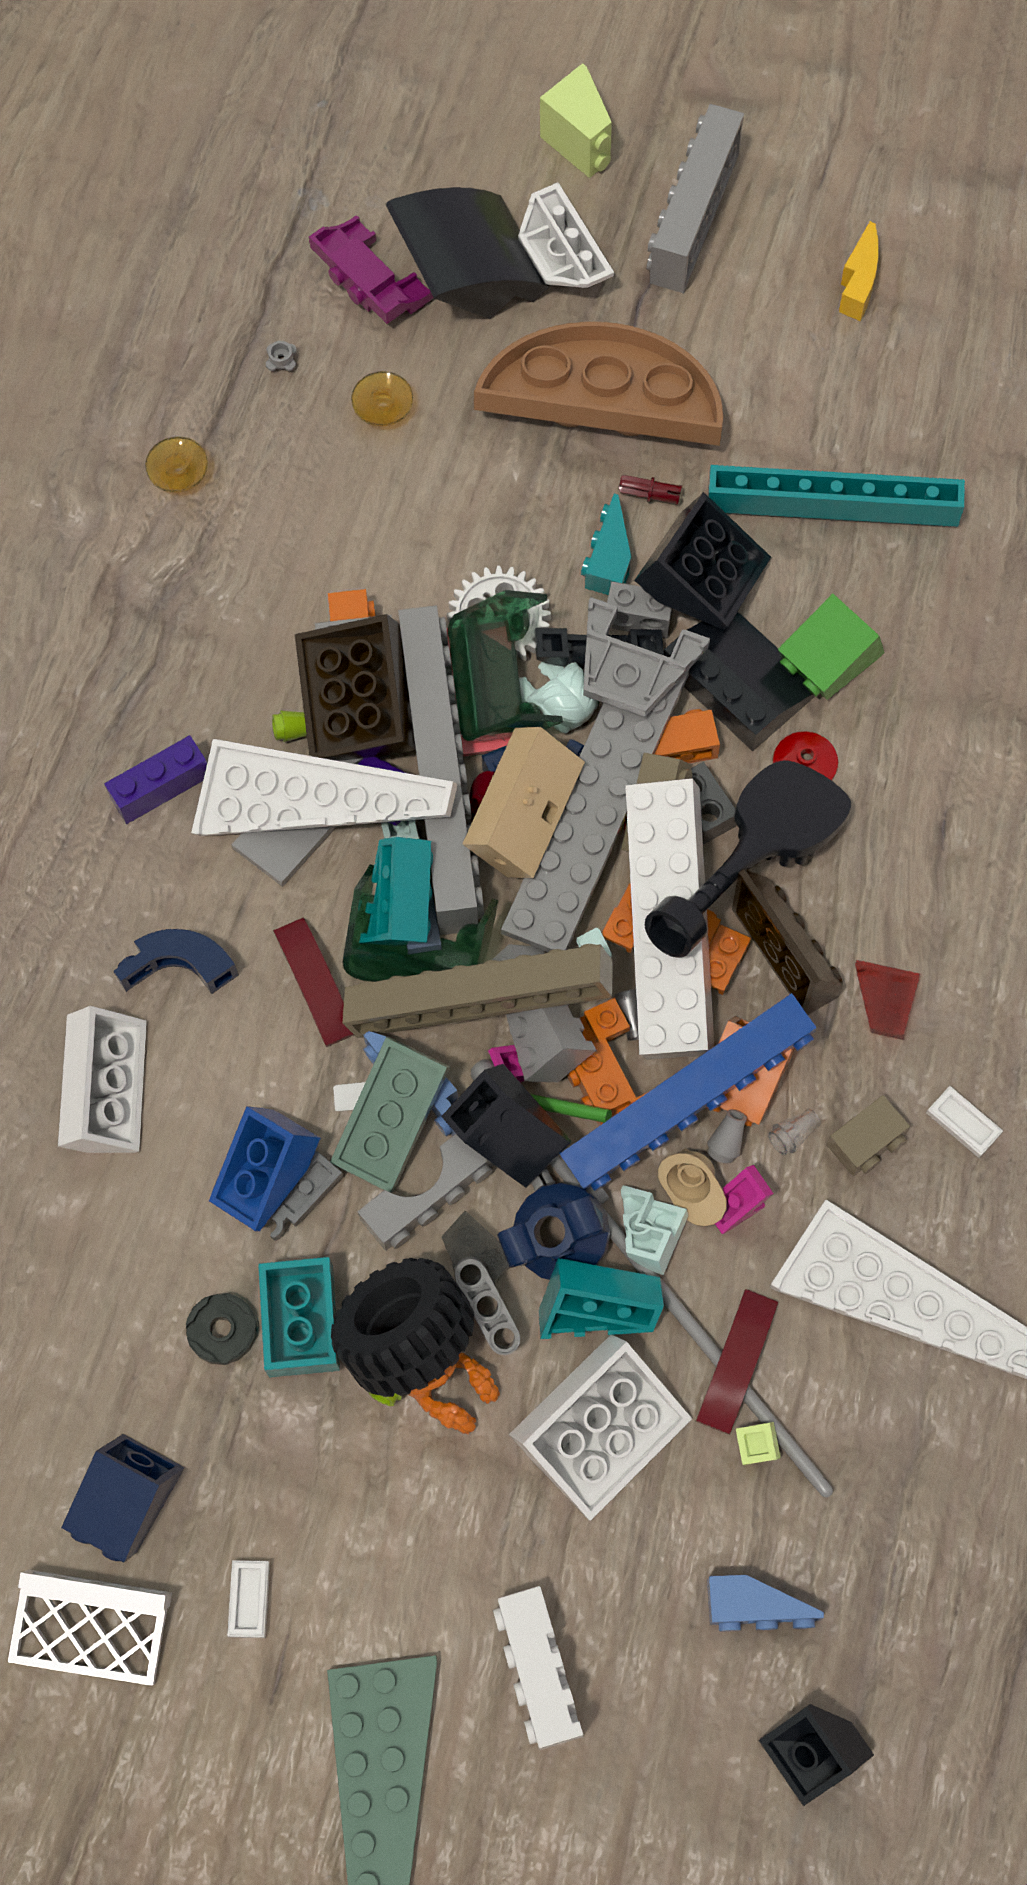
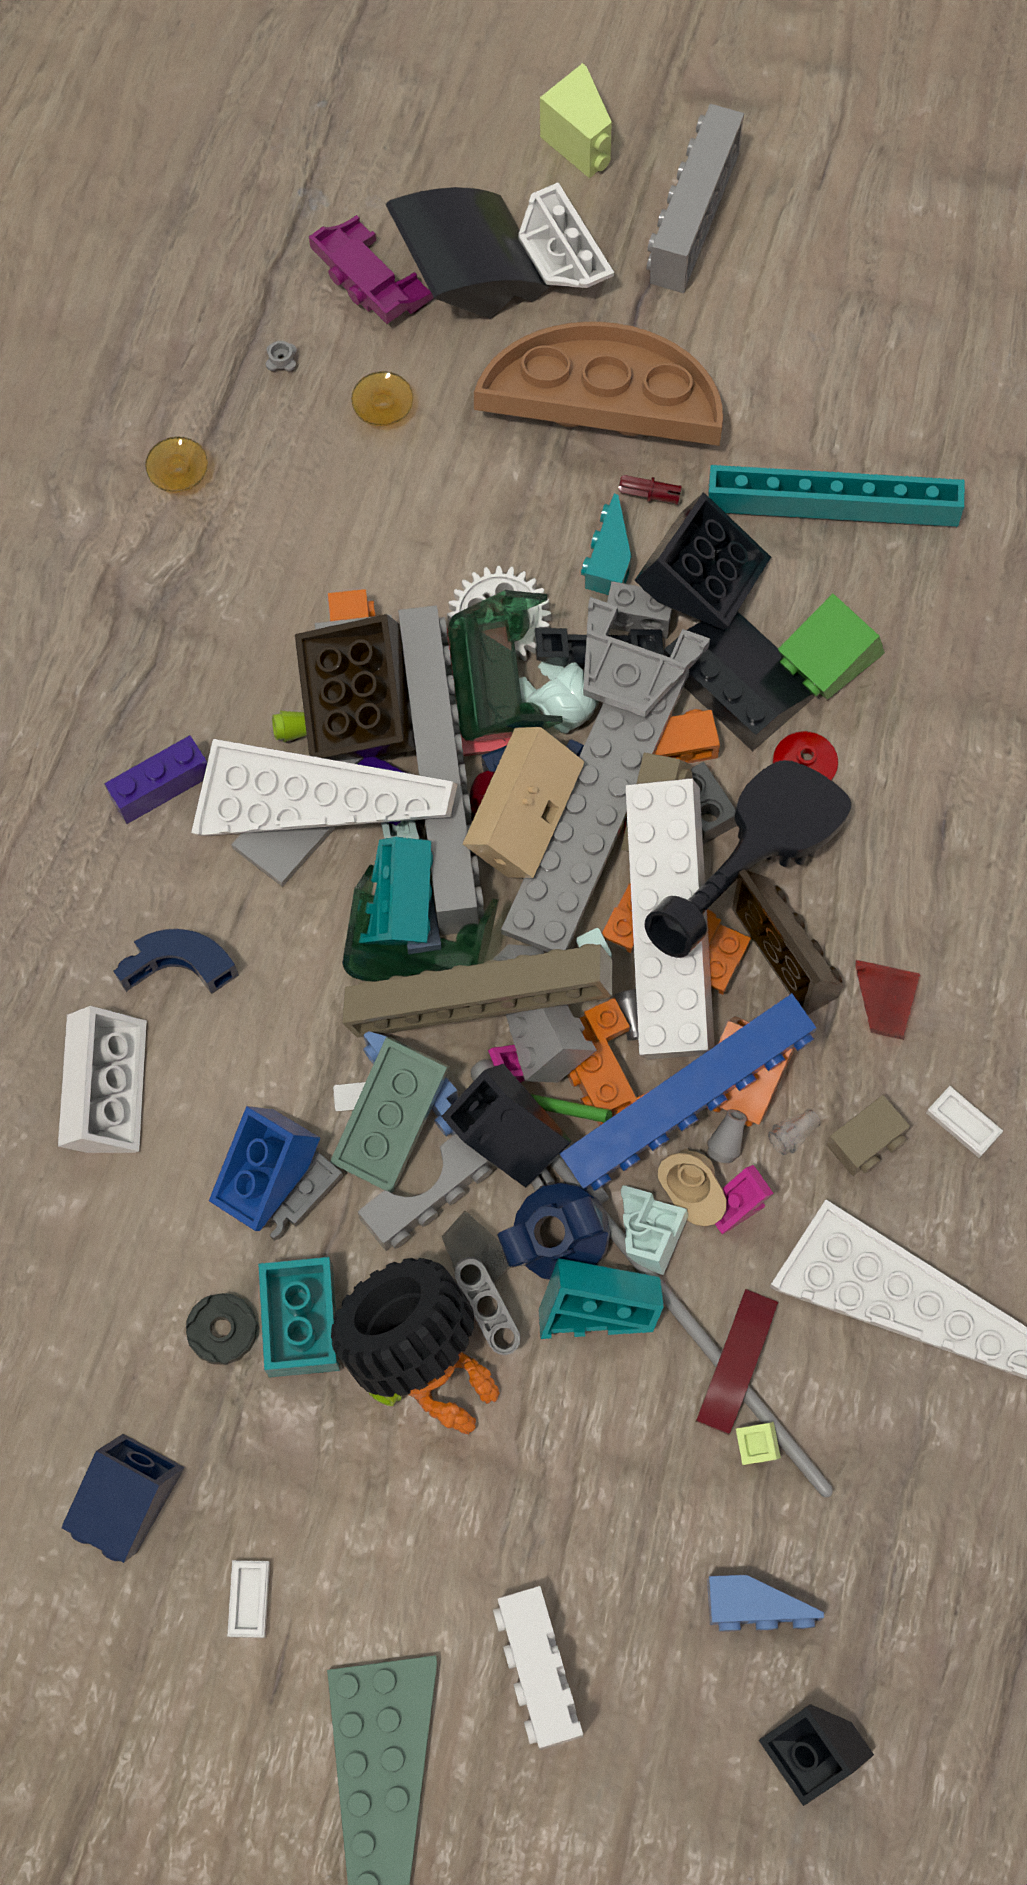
(92, 1593): white fence -> none
(314, 980): dark red slope -> none
(601, 1426): white slope -> none
(860, 274): yellow slope -> none

